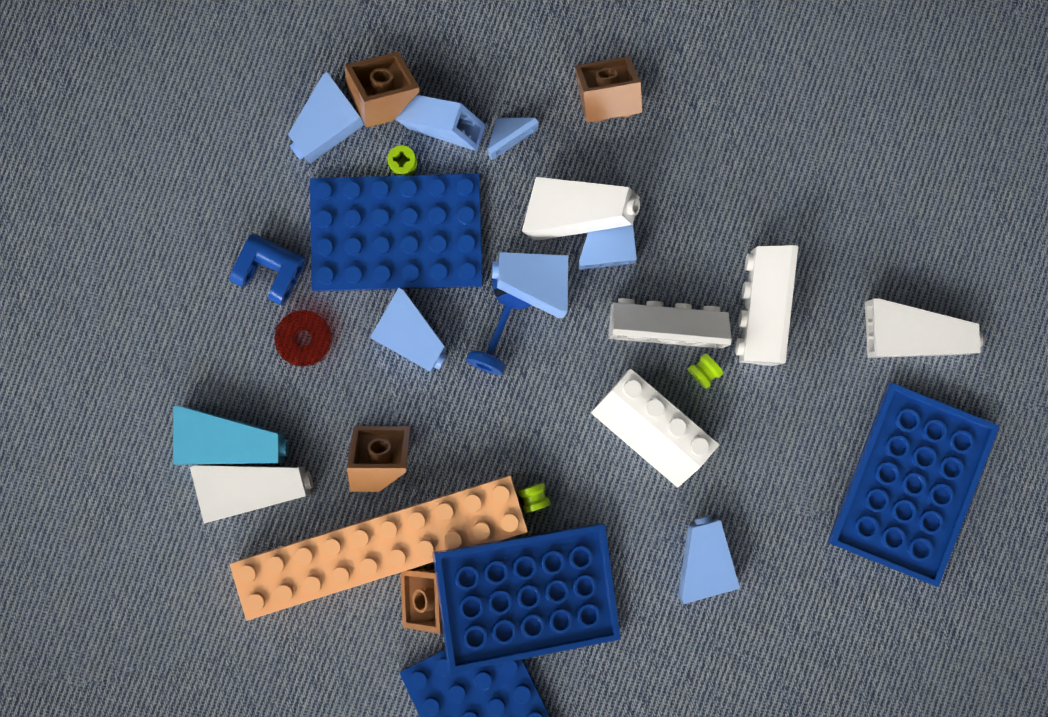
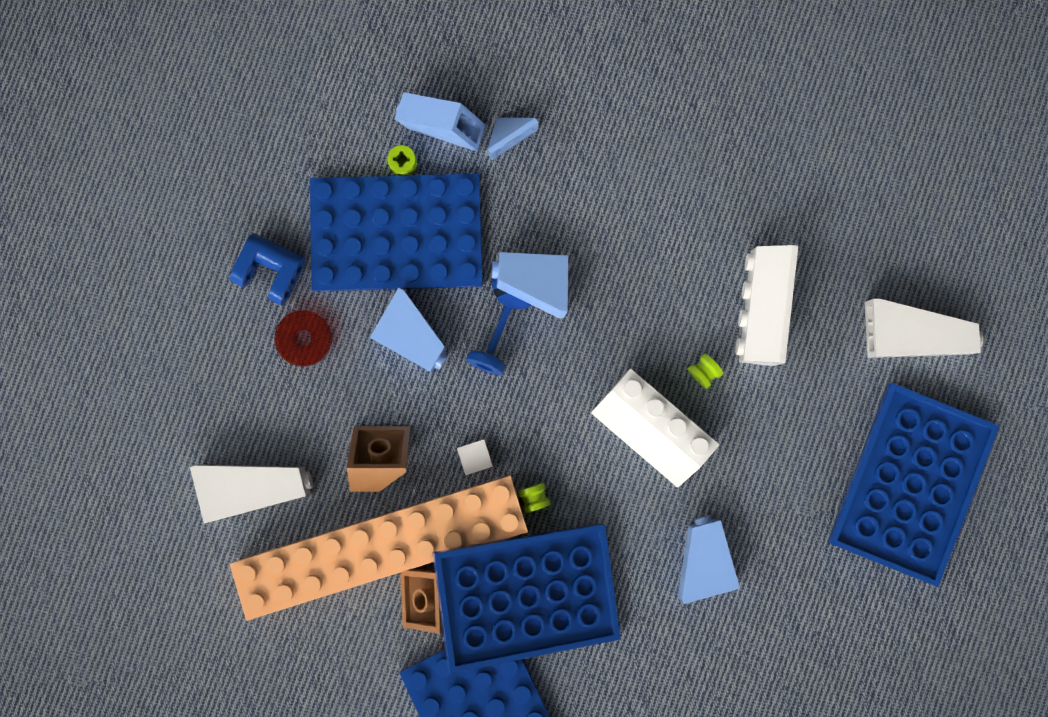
(215, 439): medium azure slope -> none
(323, 121): light blue slope -> none
(380, 87): medium nougat slope -> none
(475, 457): none -> white tile
(577, 207): white slope -> none
(608, 248): light blue slope -> none
(609, 89): medium nougat slope -> none
(669, 325): white slope -> none

